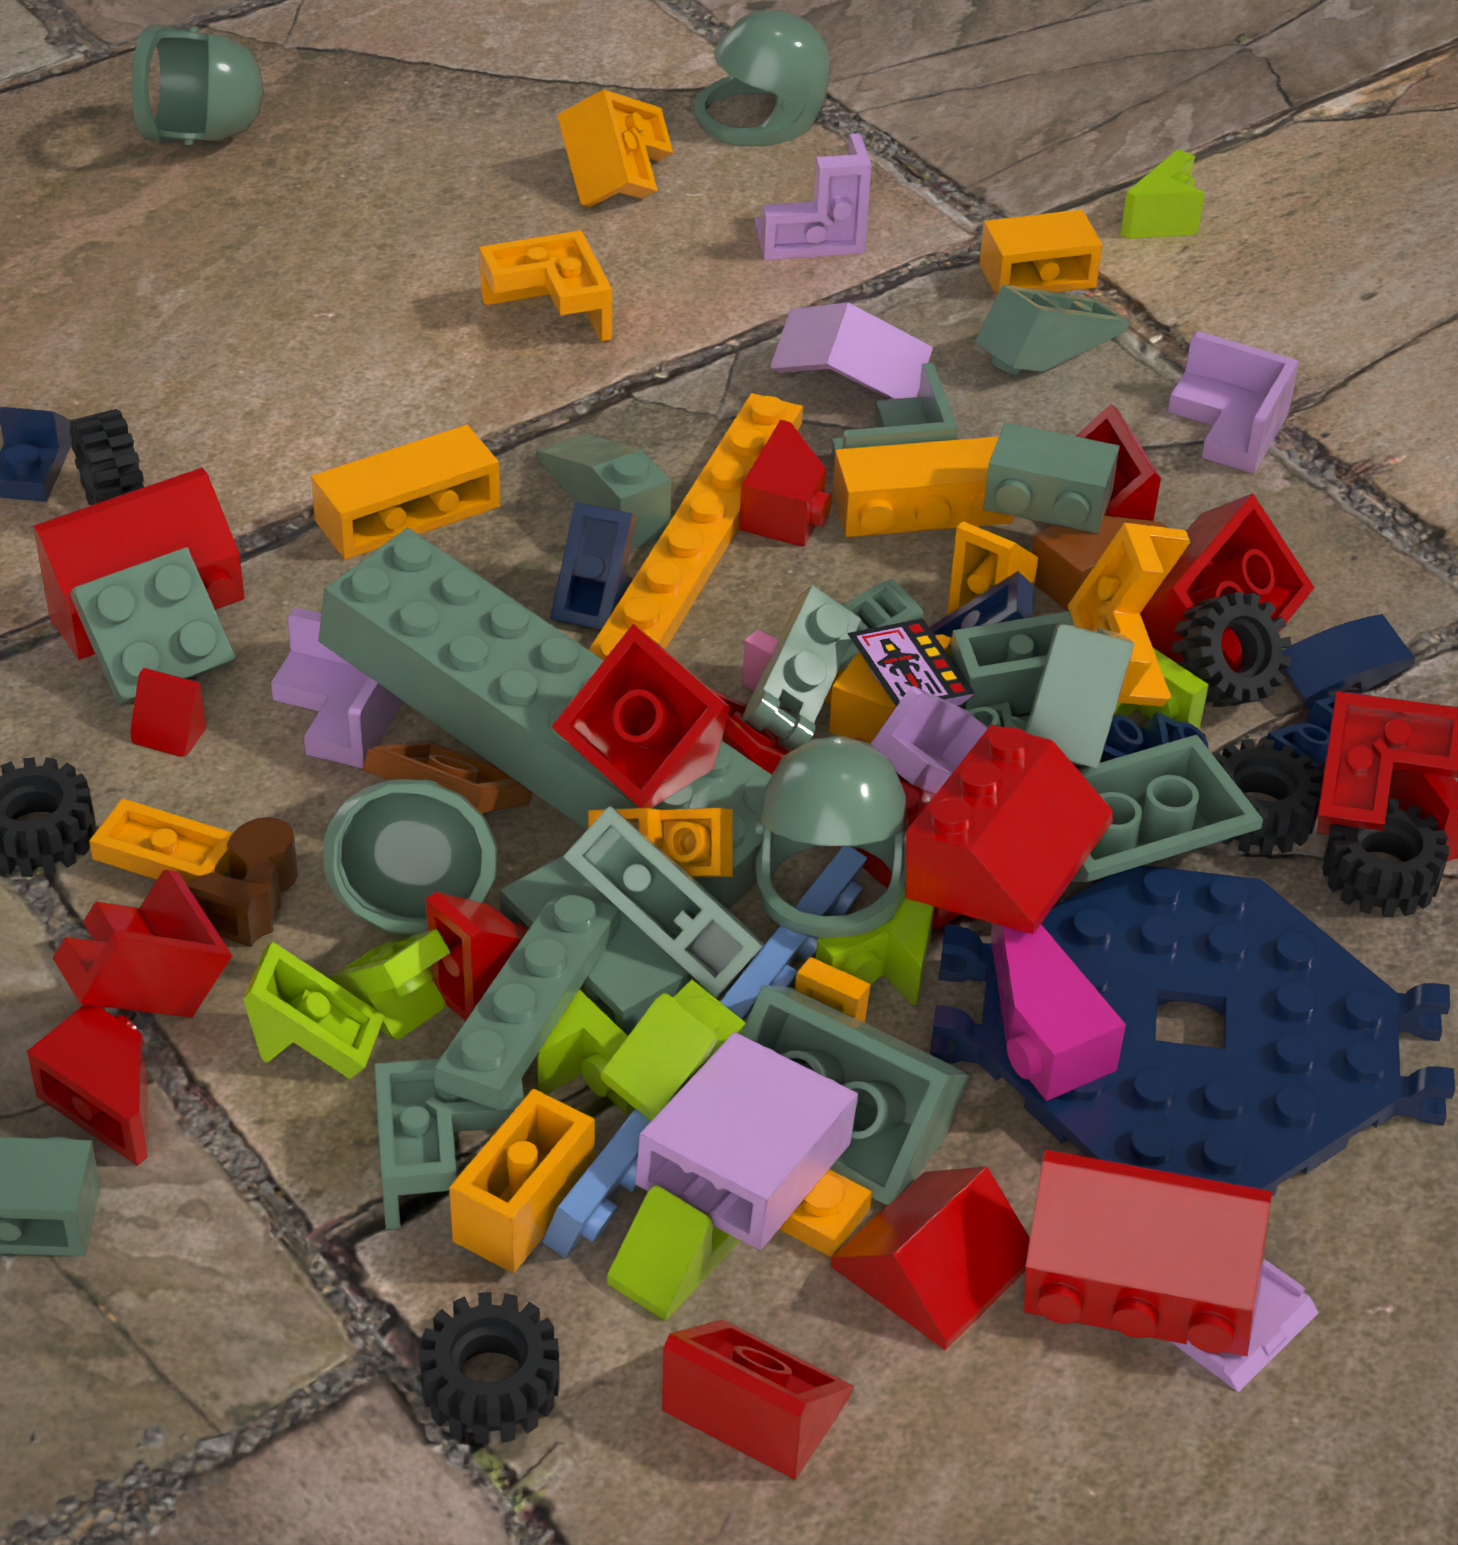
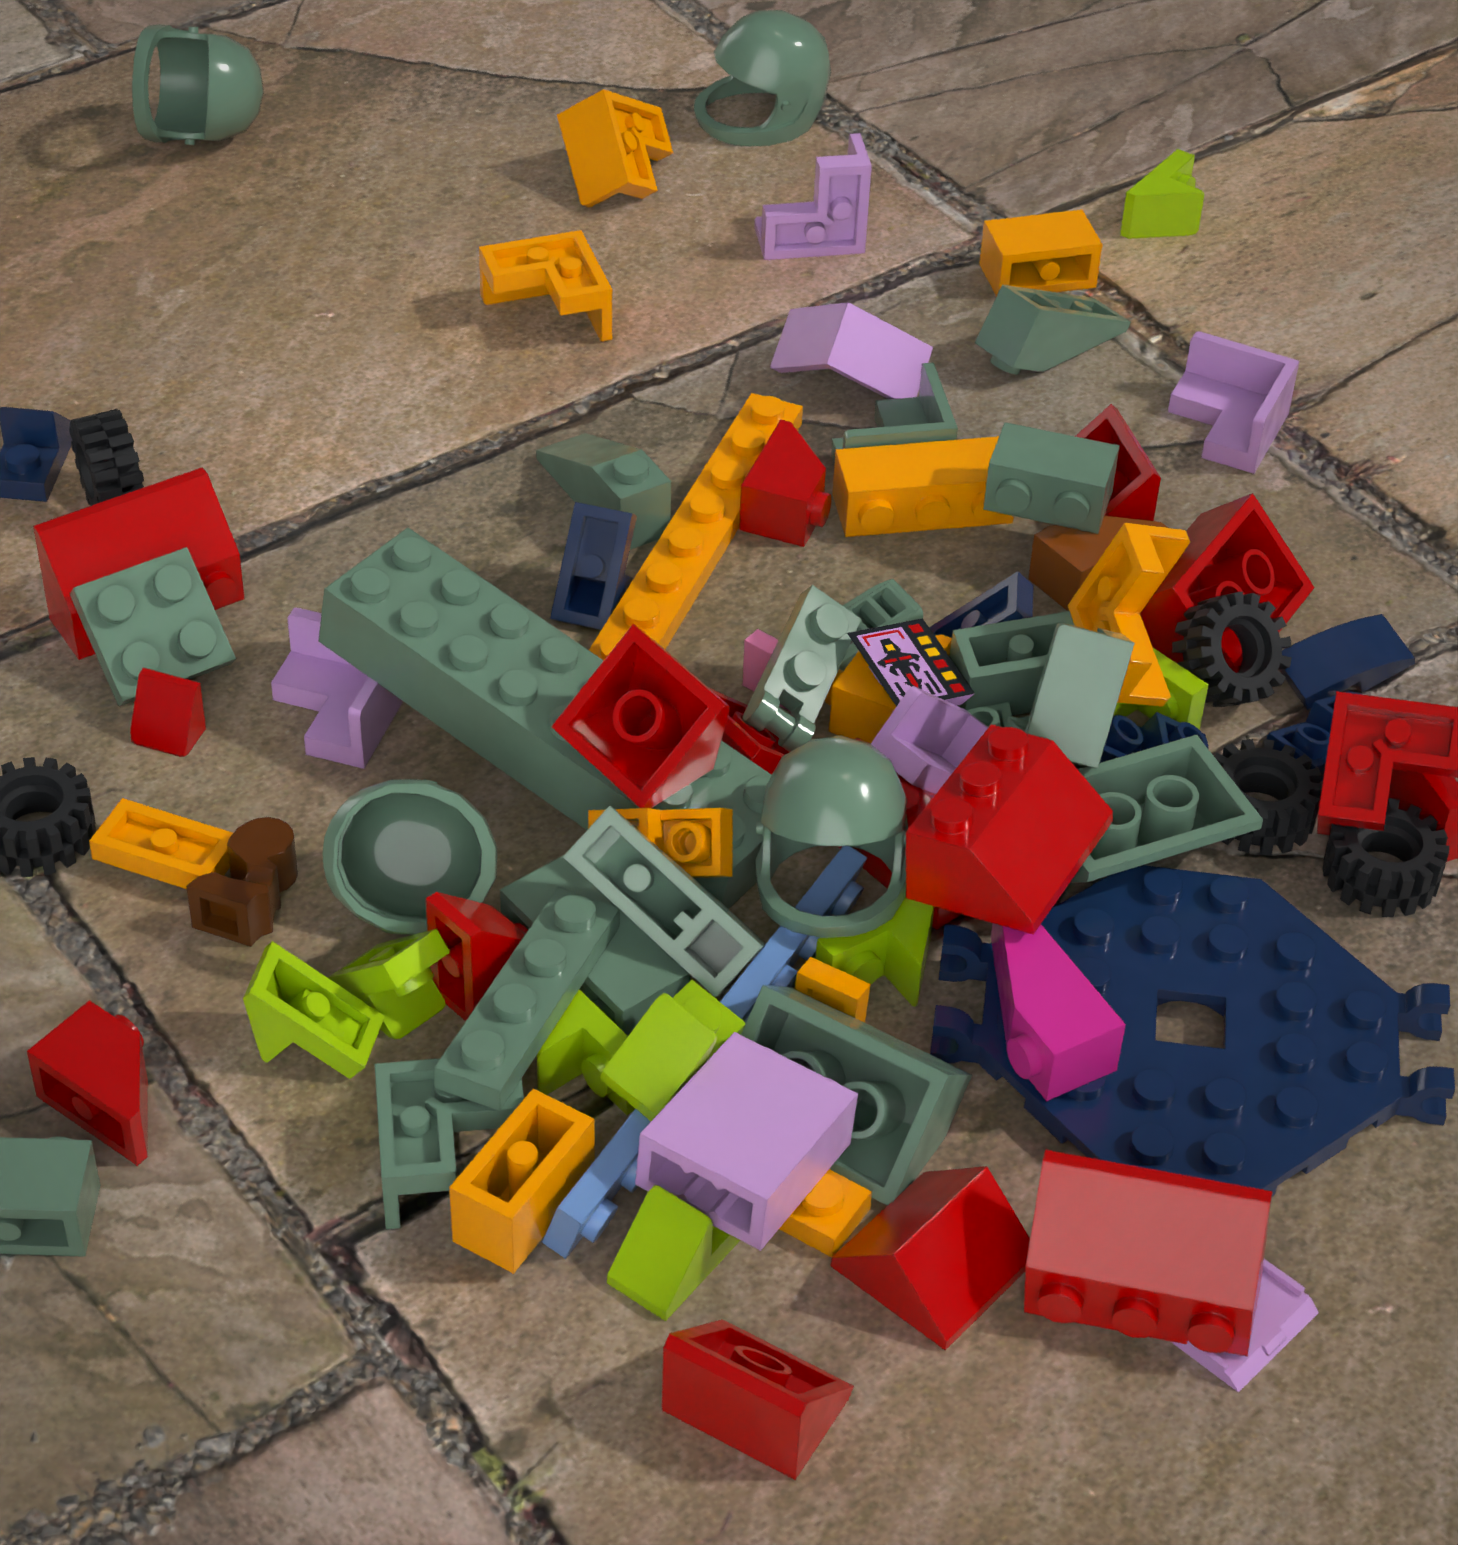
(146, 956): red panel -> none
(405, 487): light orange brick -> none
(476, 780): dark orange tile -> none
(489, 1404): black tyre -> none
(984, 561): light orange slope -> none

